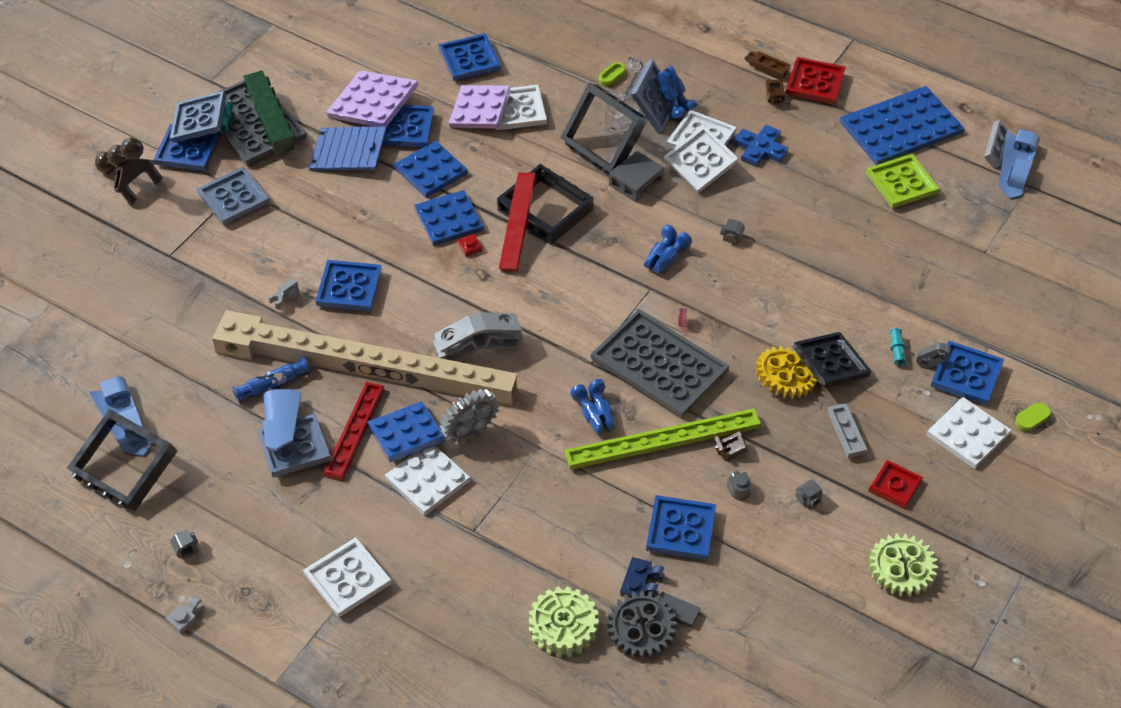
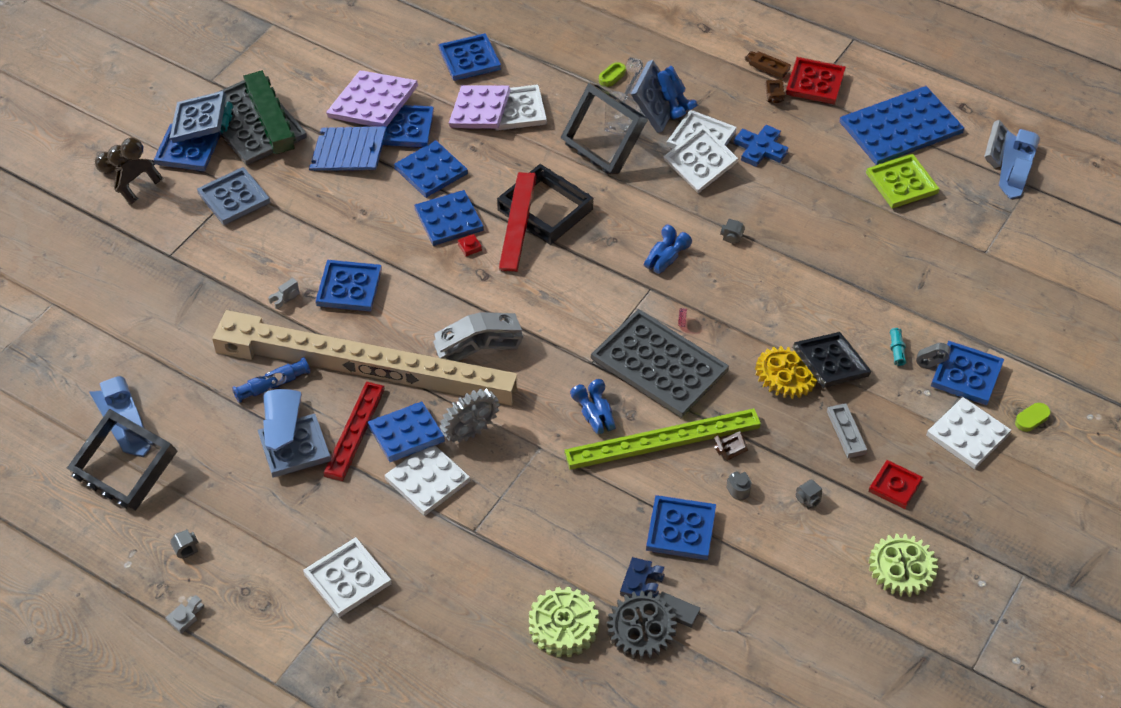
(635, 175): dark grey panel -> none

